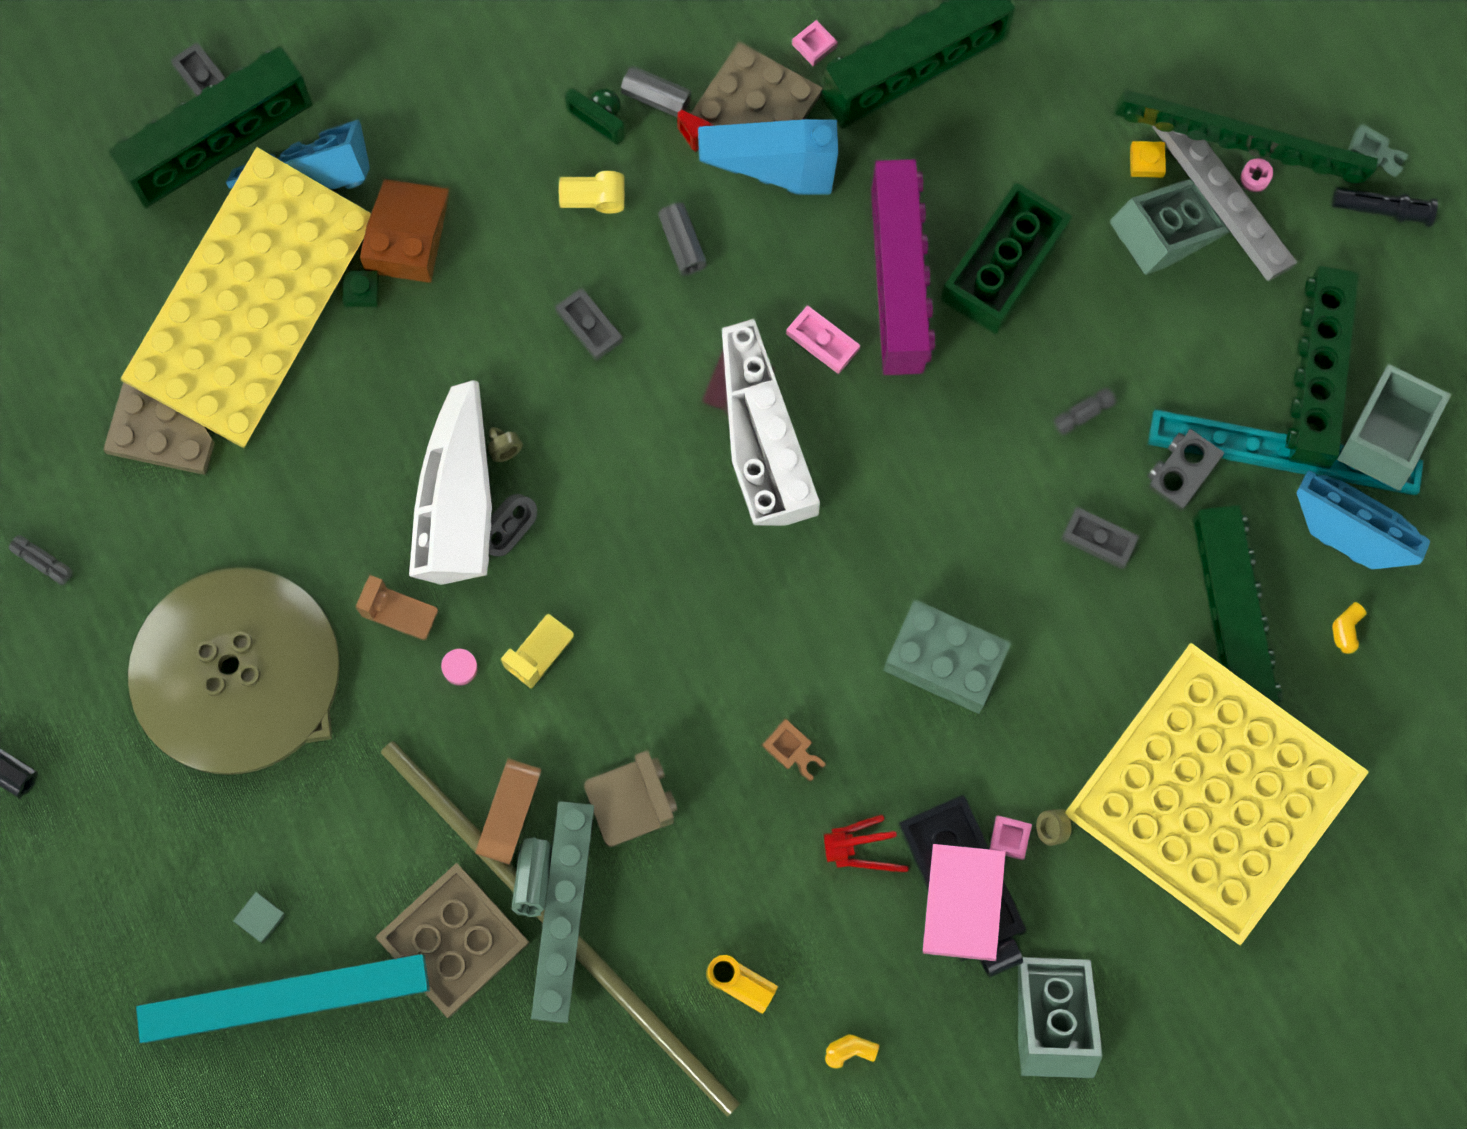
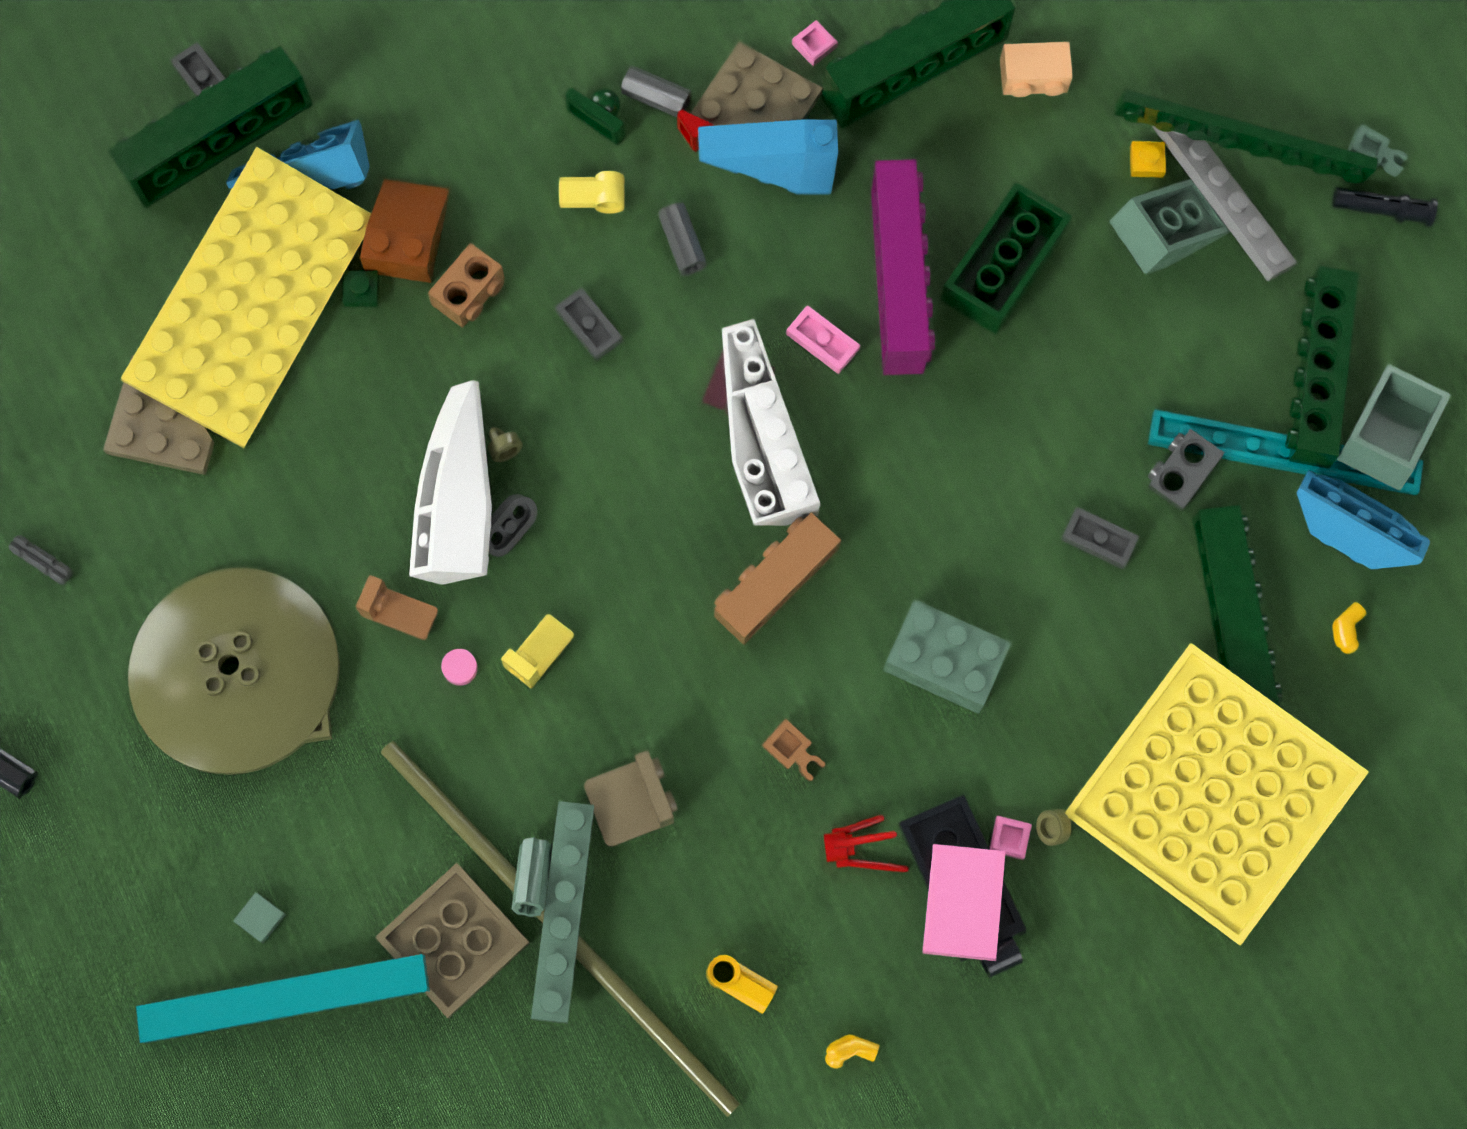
(459, 281): none -> medium nougat brick
(508, 811): medium nougat beam -> none
(776, 578): none -> medium nougat brick
(1036, 68): none -> light nougat brick
(1057, 1018): sand green slope -> none
(1084, 411): dark grey axle -> none
(1265, 178): bright pink bush -> none

